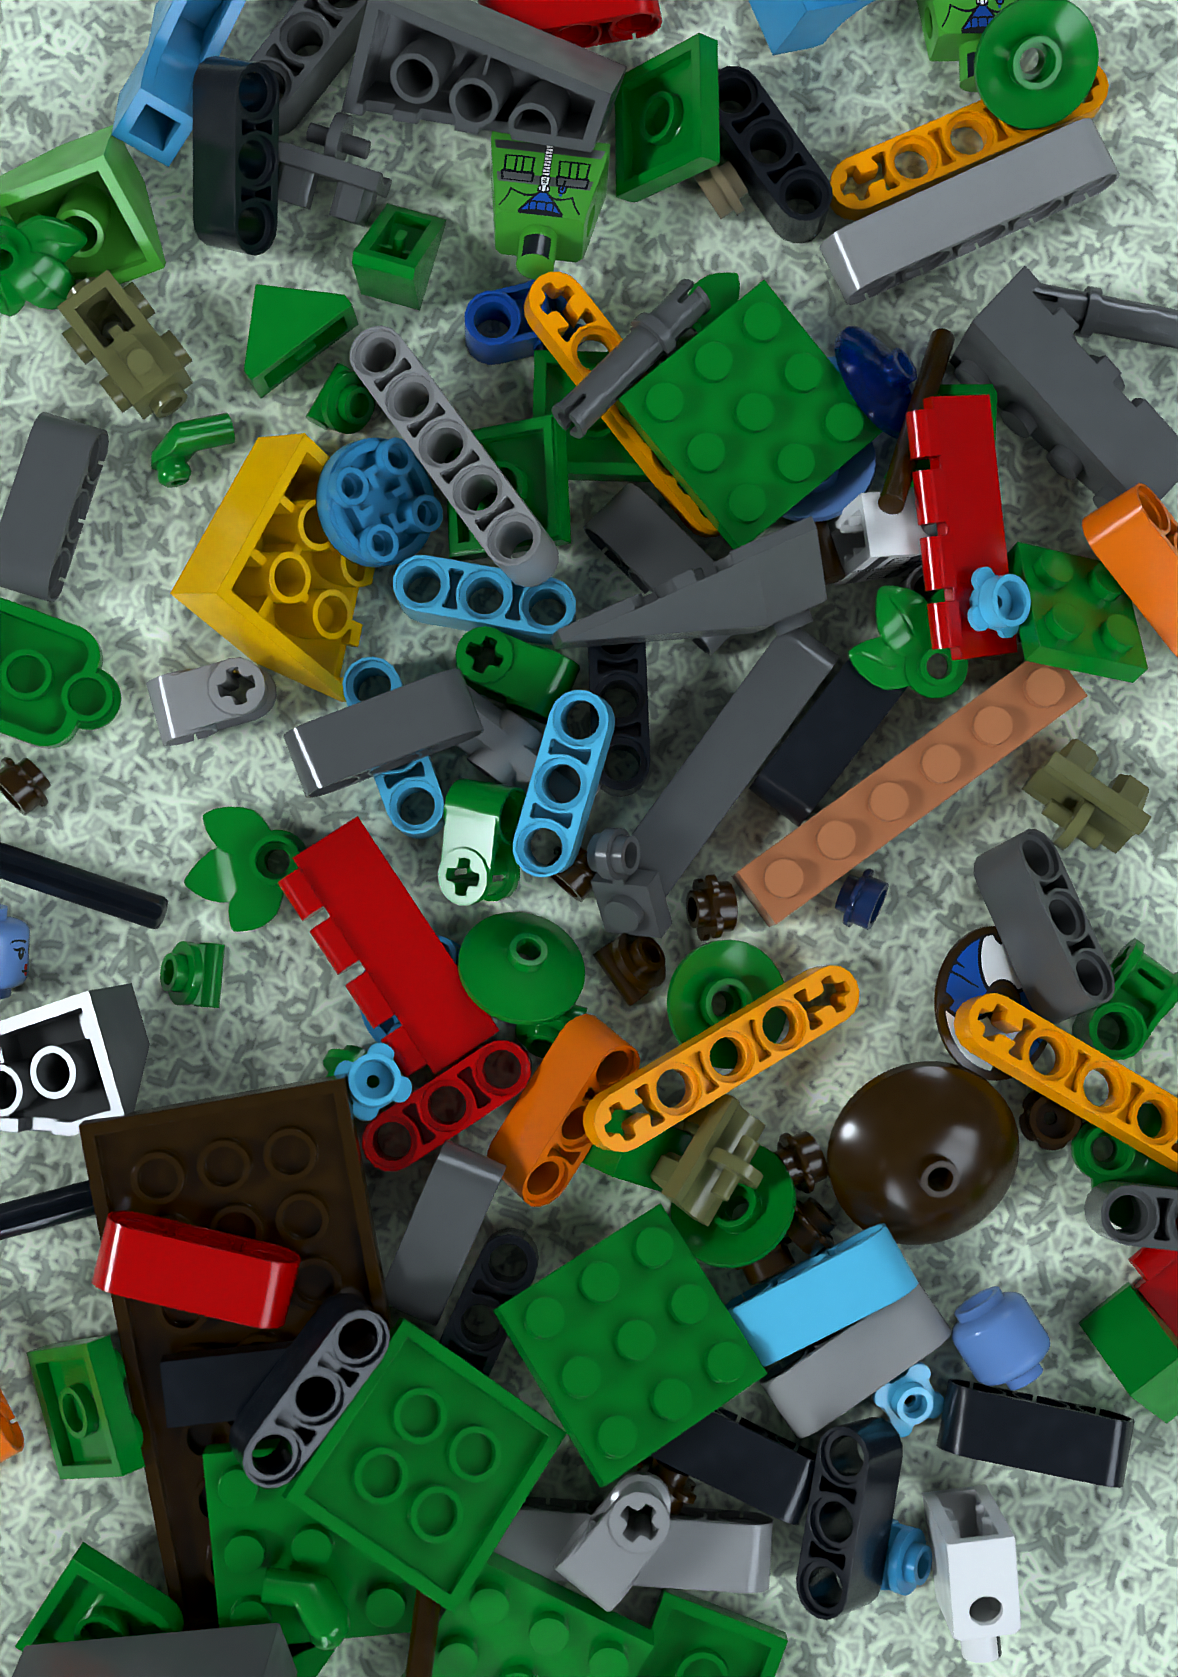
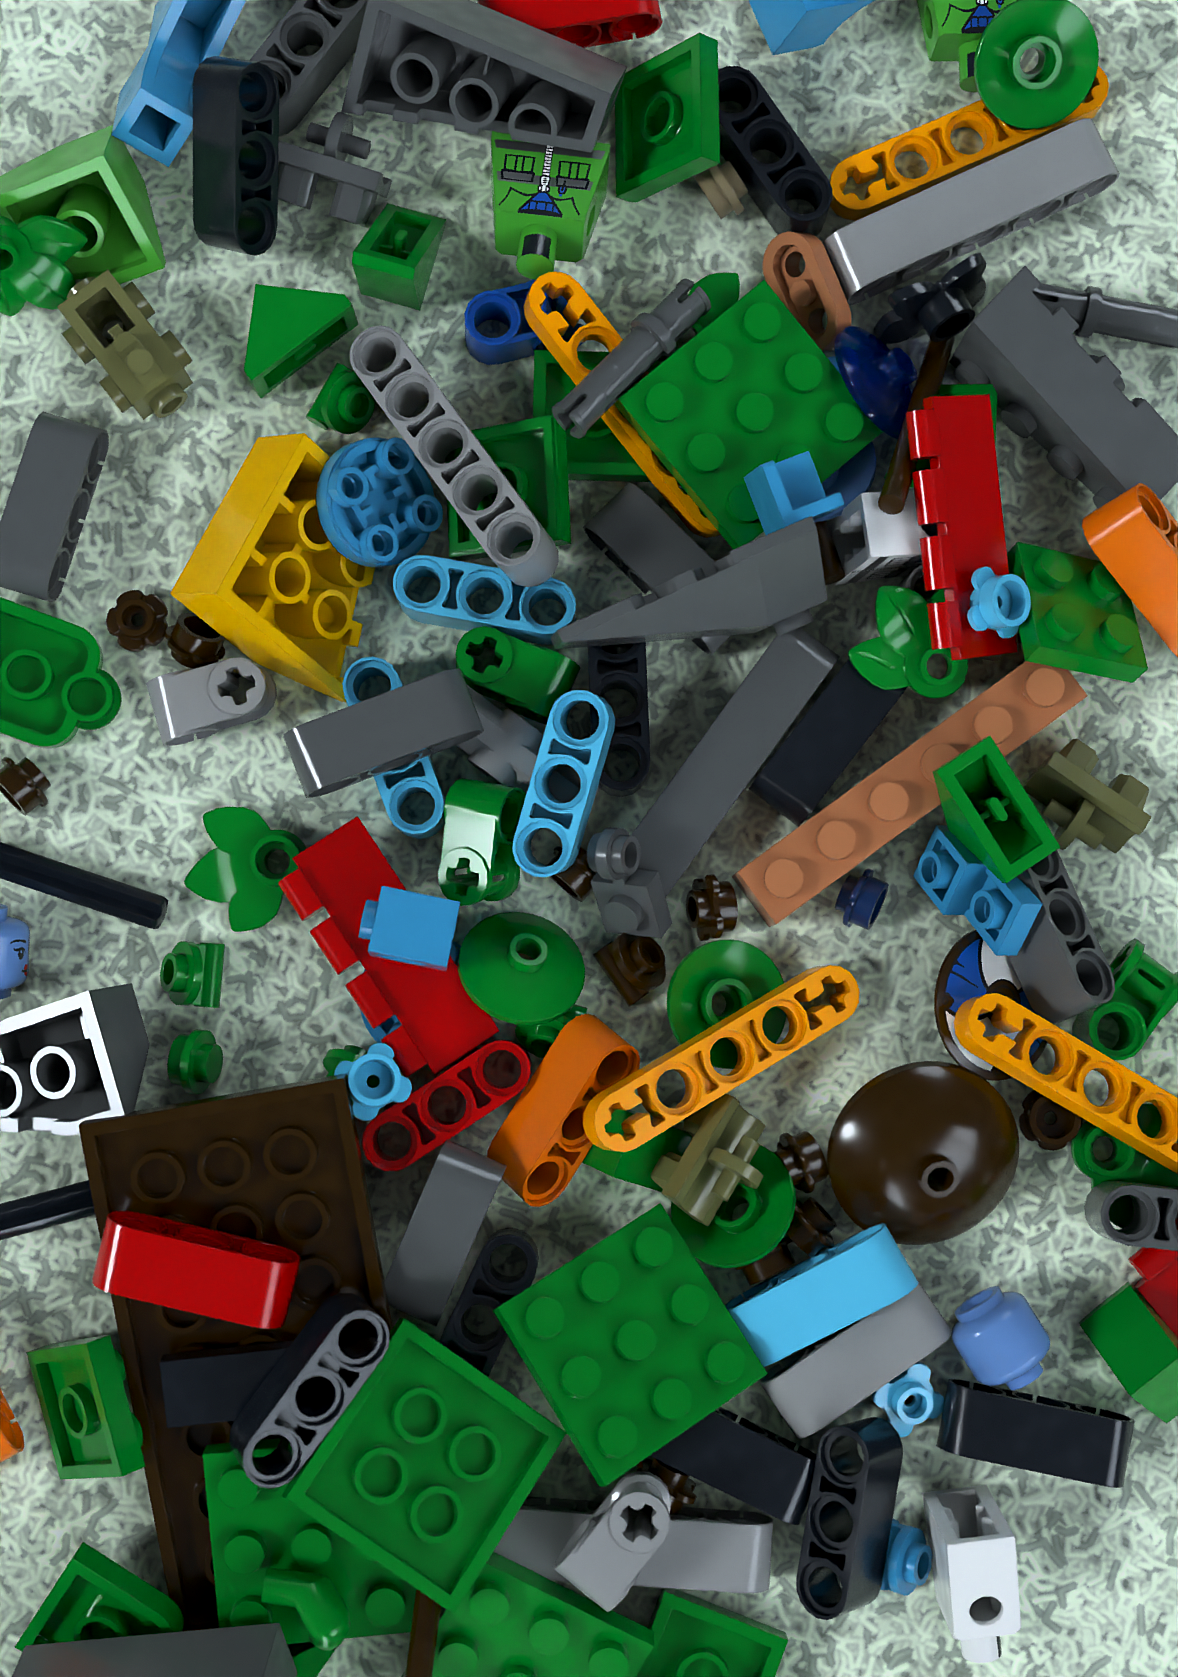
(147, 634): none -> dark brown plate
(184, 441): green arm -> none
(194, 642): none -> dark brown plate
(194, 1061): none -> green plate
(410, 927): none -> dark azure brick
(789, 492): none -> dark azure panel
(807, 293): none -> nougat plate
(939, 308): none -> black animal
(966, 887): none -> dark azure slope
(992, 811): none -> green slope

